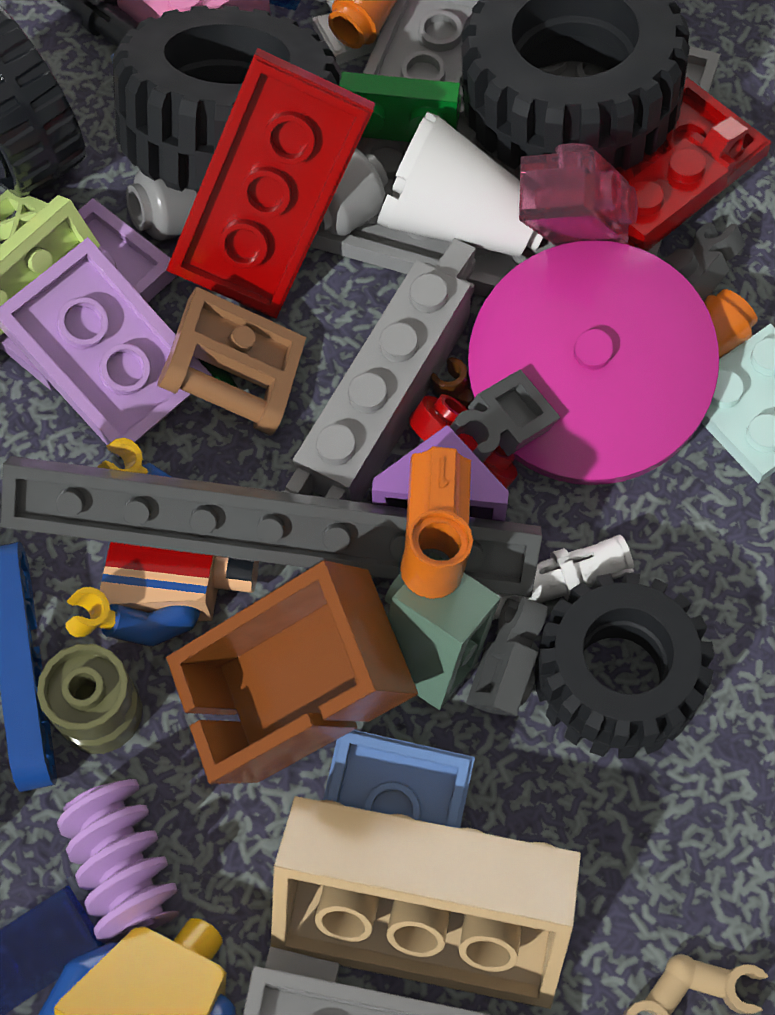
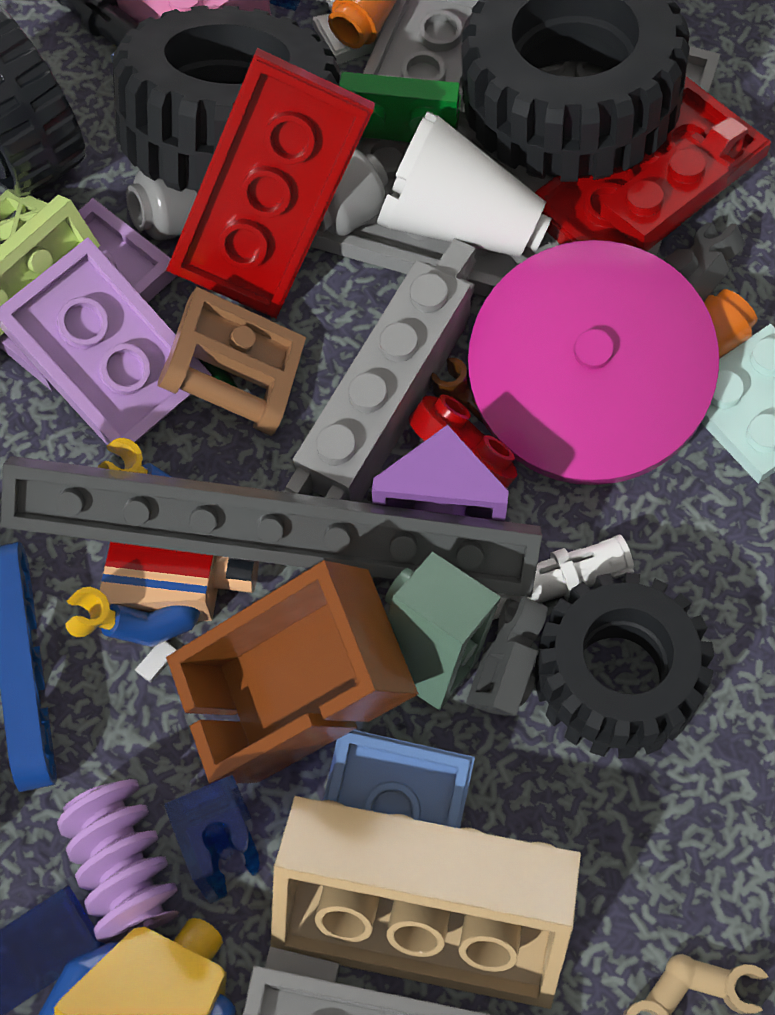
(102, 710): olive wheel -> none
(155, 661): none -> white piece
(210, 827): none -> clear blue hinge
(437, 521): orange piece -> none
(506, 416): dark grey plate -> none
(575, 196): clear pink brick -> none

